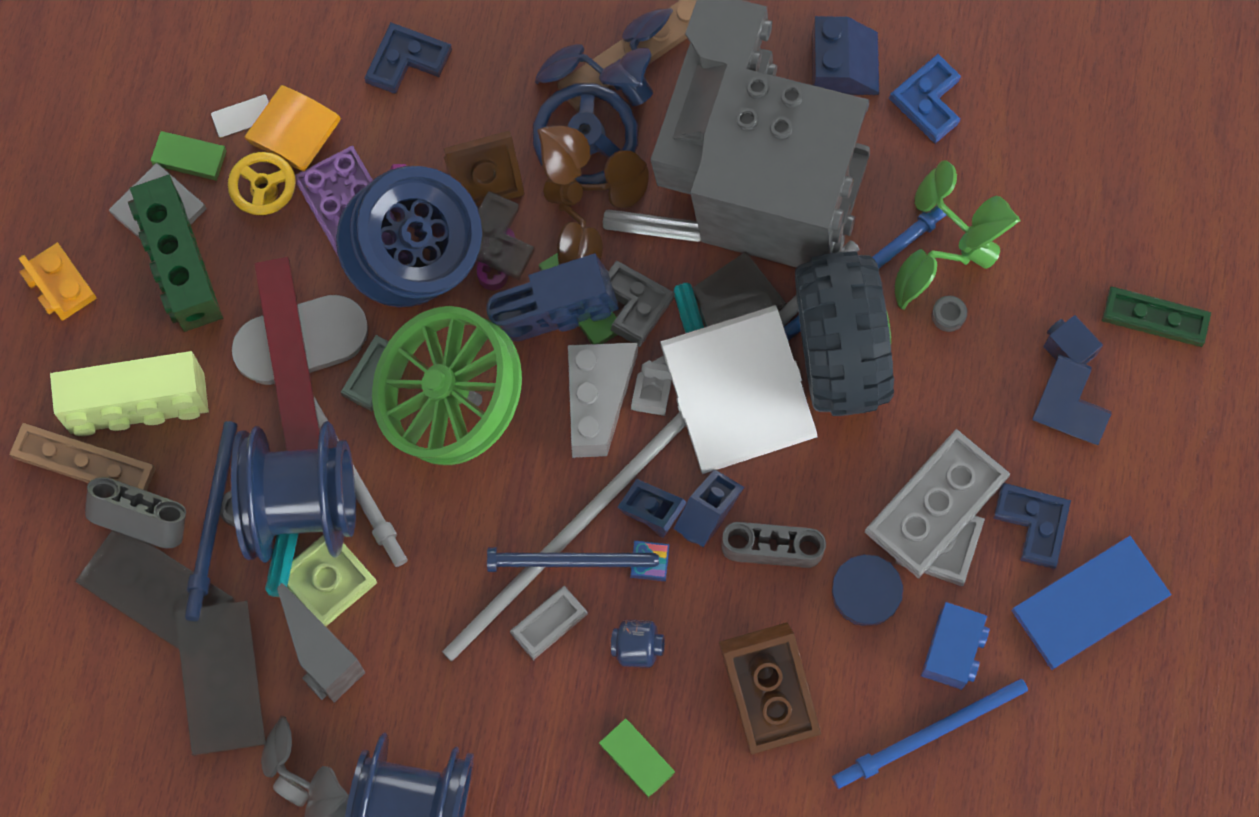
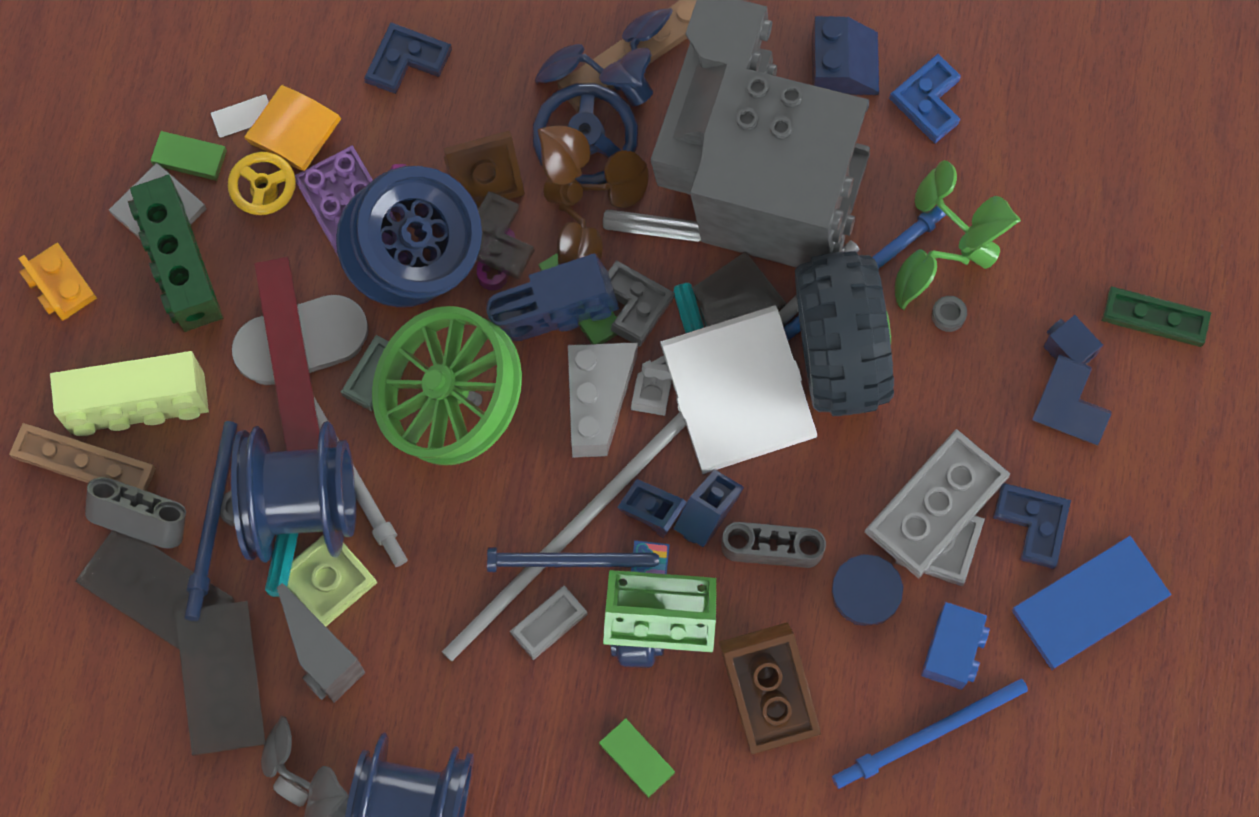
(660, 611): none -> bright green window

